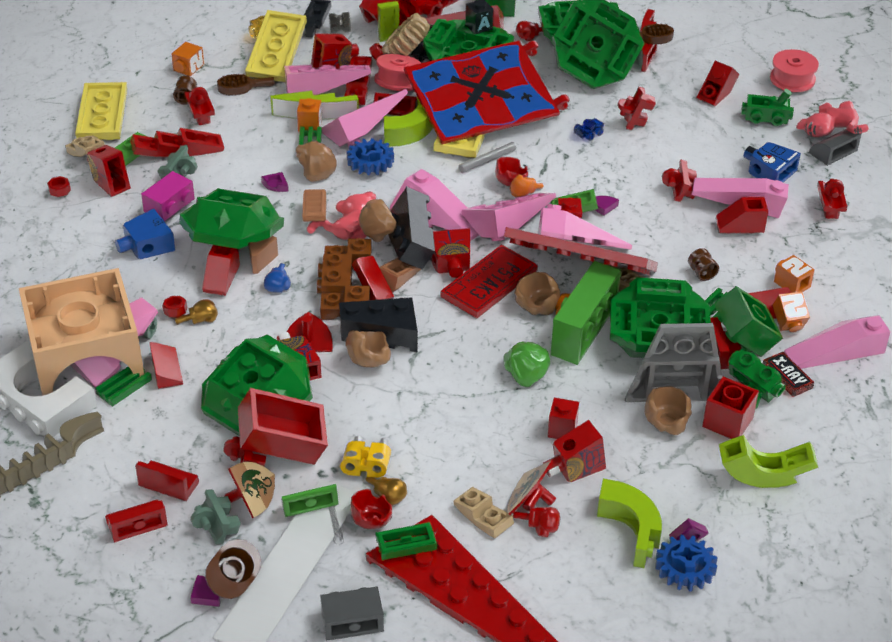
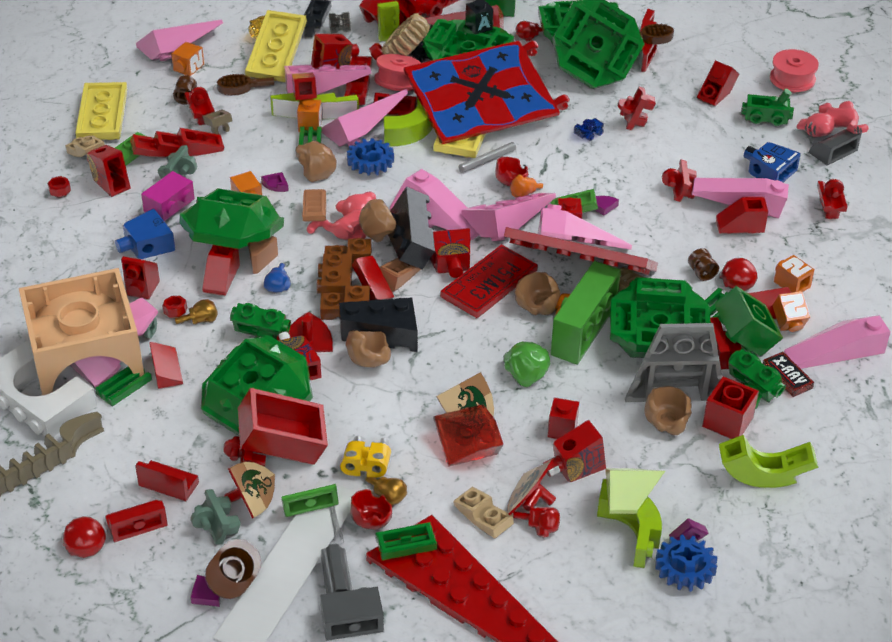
(83, 537): none -> red hair
(140, 277): none -> red slope
(163, 42): none -> bright pink wedge
(217, 119): none -> dark tan tile
(246, 183): none -> orange brick
(259, 322): none -> green brick
(304, 86): none -> red brick
(335, 569): none -> dark grey axle
(467, 394): none -> shield
(468, 434): none -> clear red slope
(629, 488): none -> yellowish green slope
(739, 273): none -> red hair

